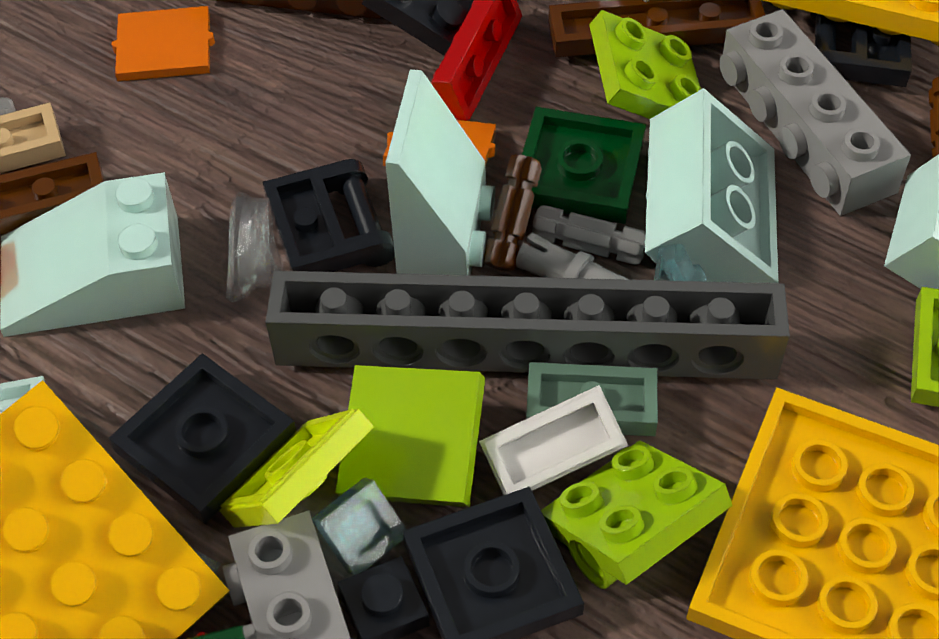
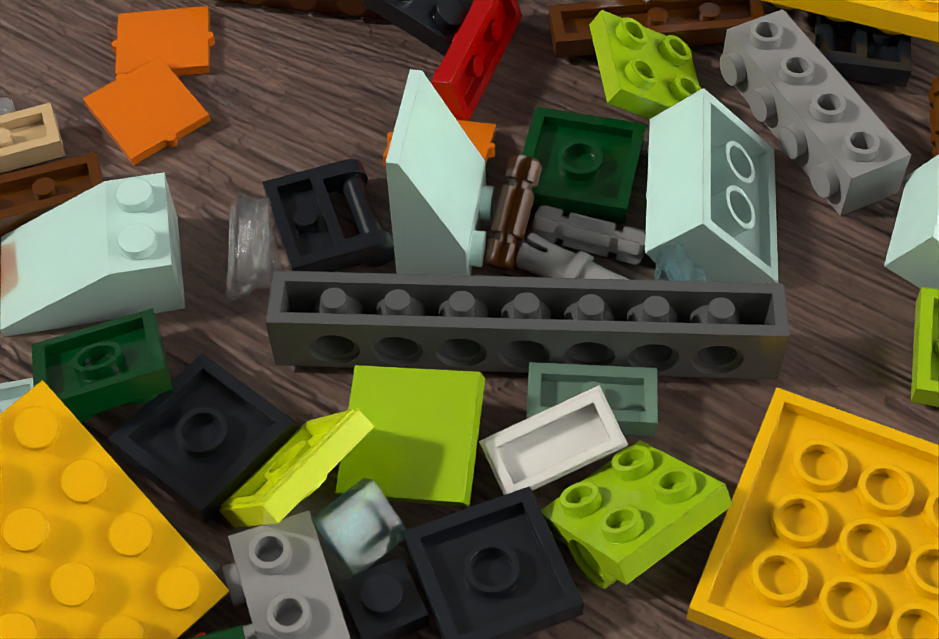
(105, 364): none -> dark green plate
(146, 110): none -> orange piece

